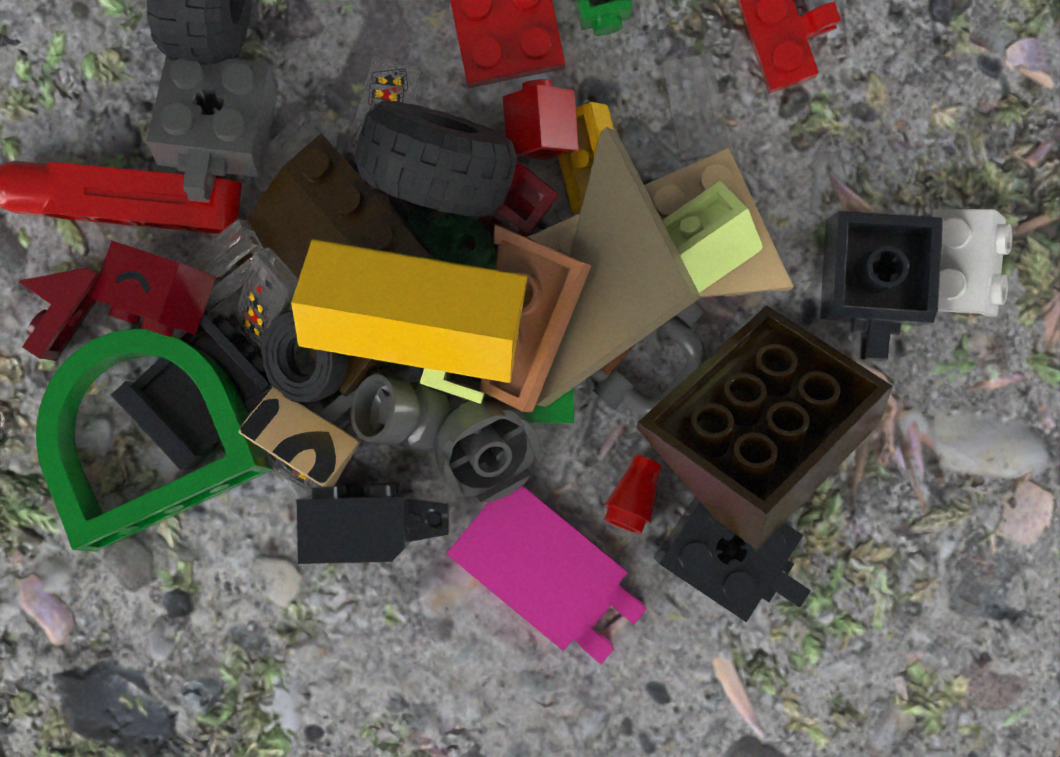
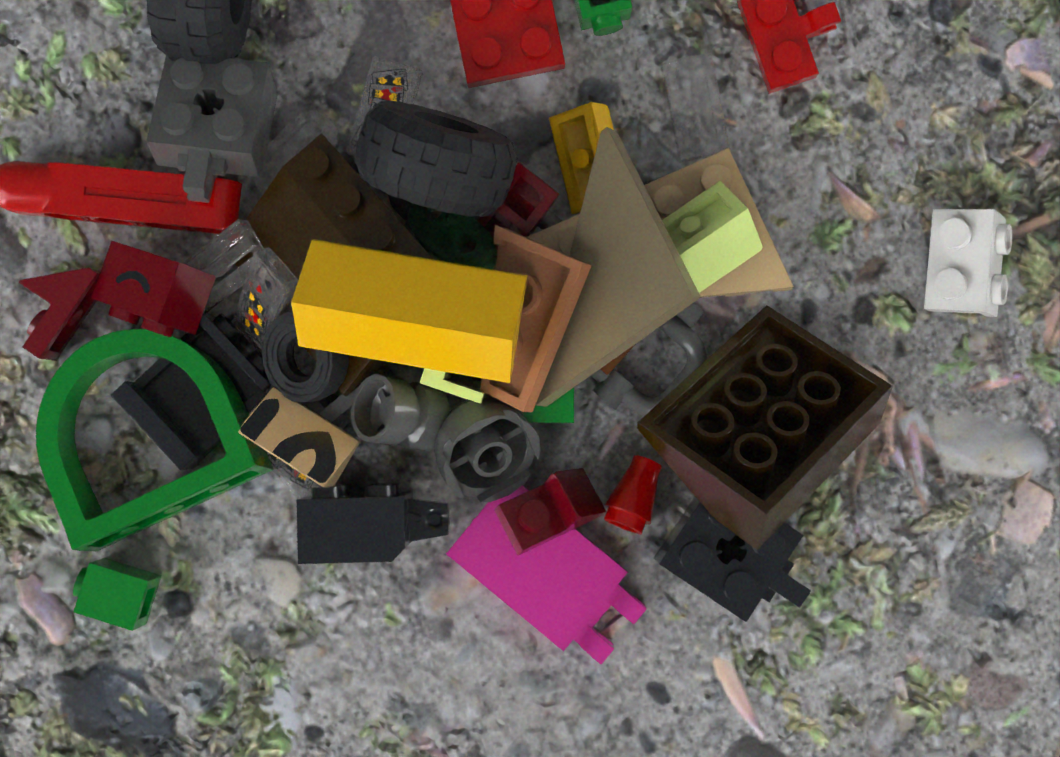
(115, 593): none -> green brick
(541, 120): red brick -> none
(550, 509): none -> dark red slope
(877, 306): black hinge -> none

